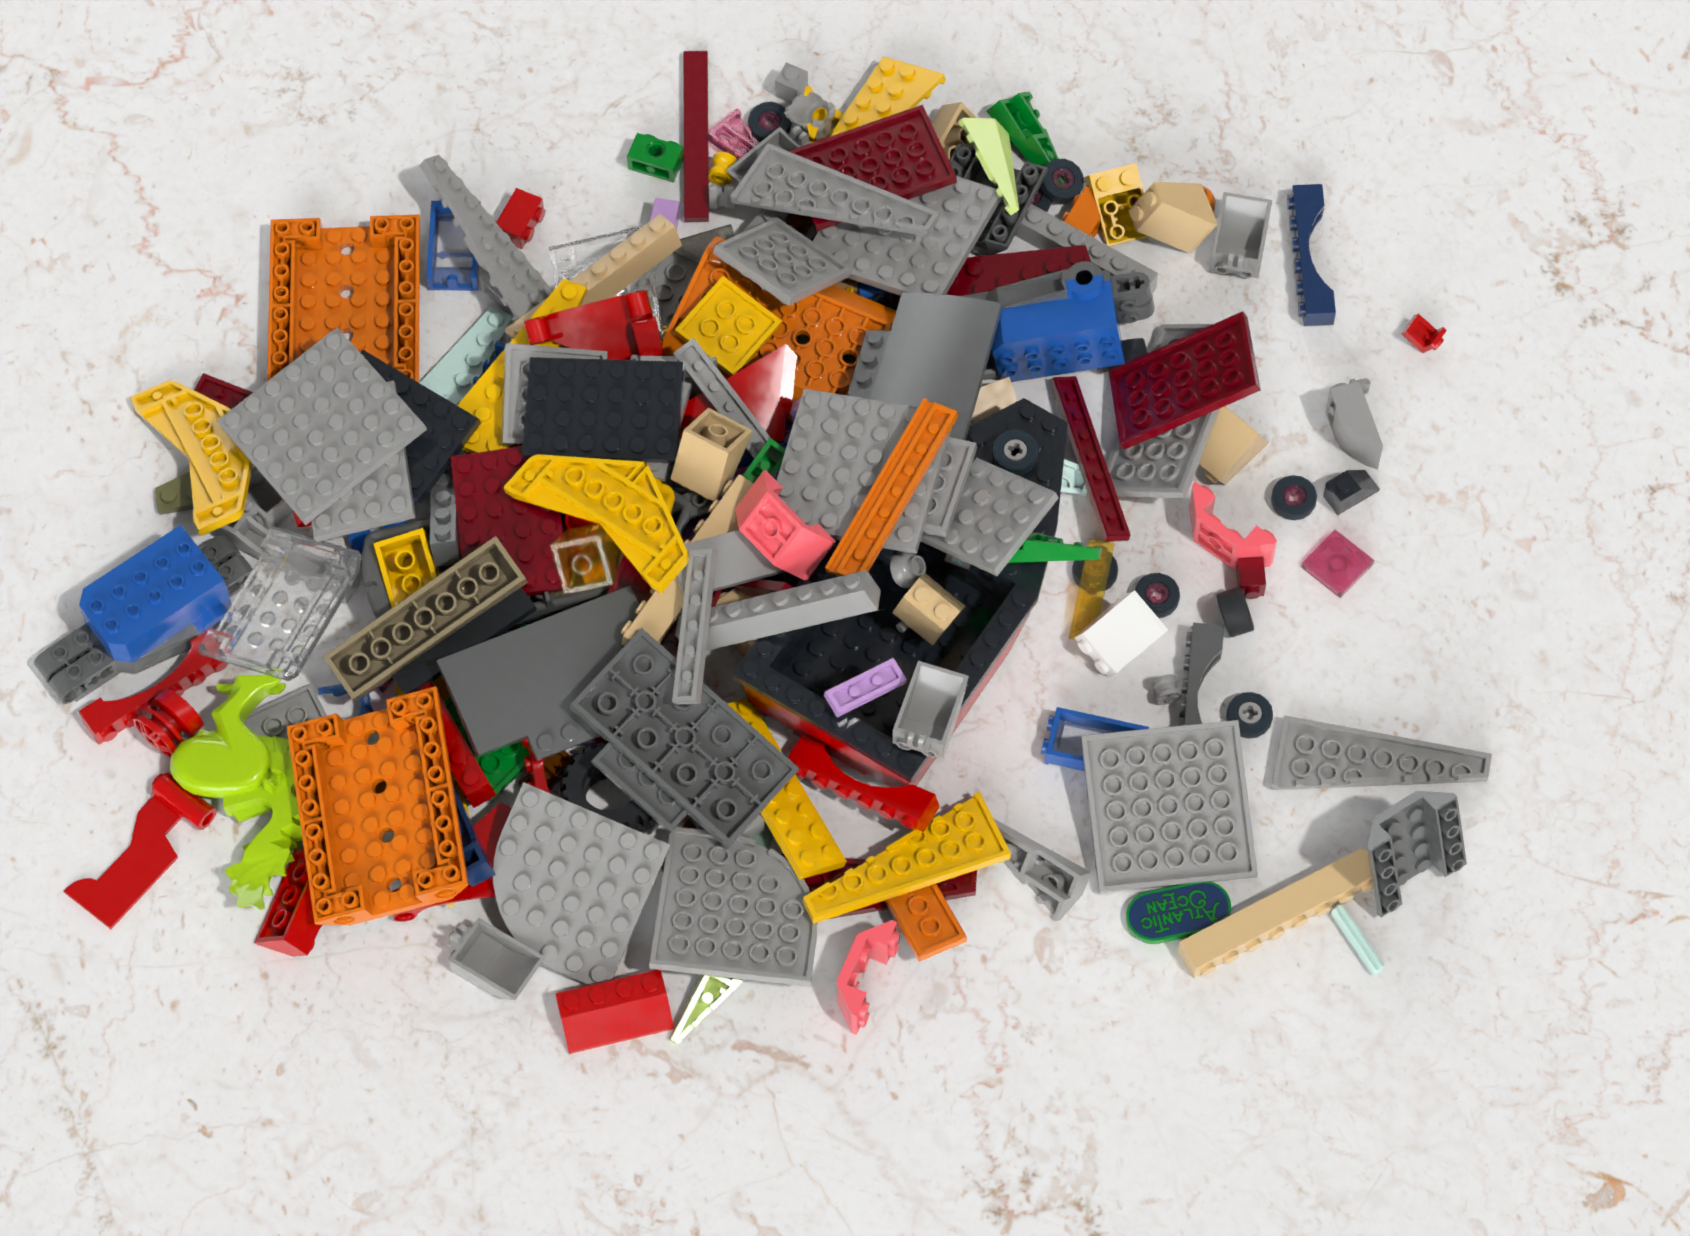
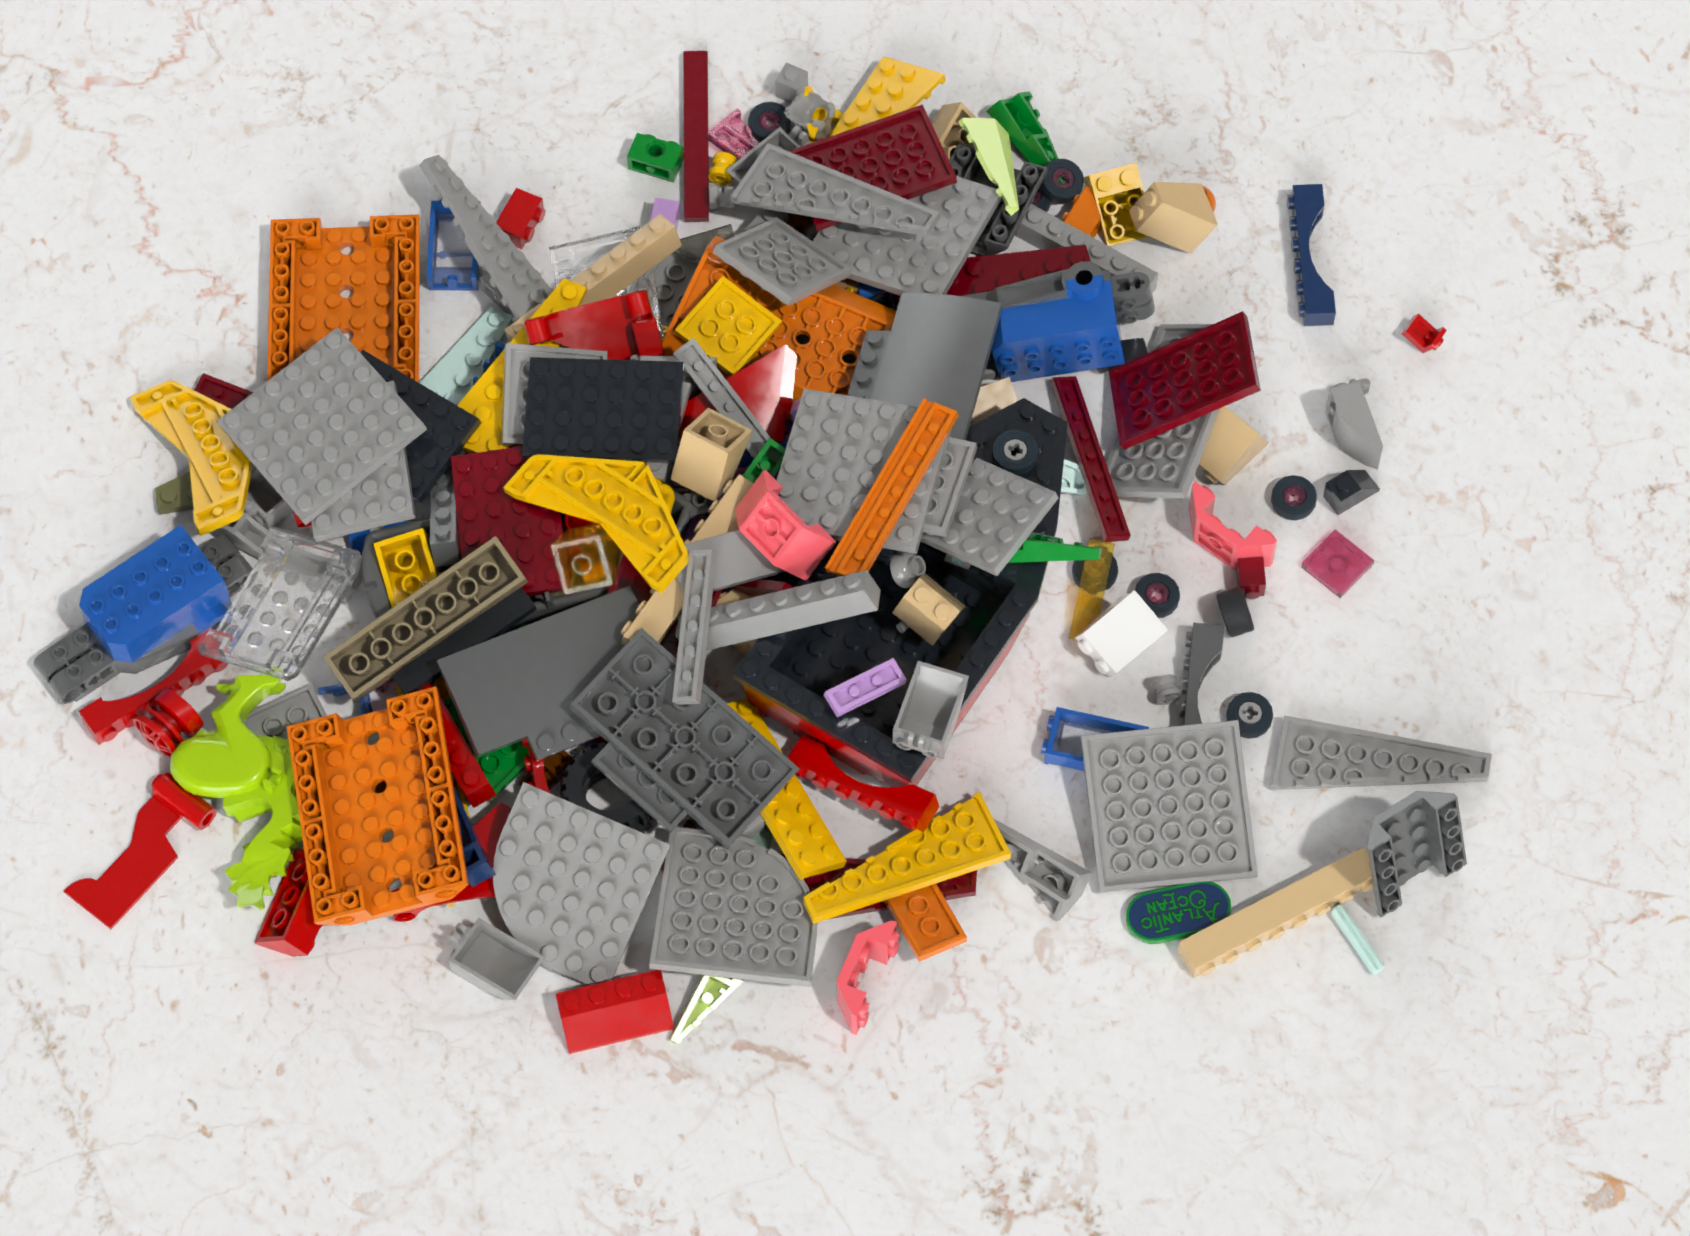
(1240, 235): light grey piece -> none

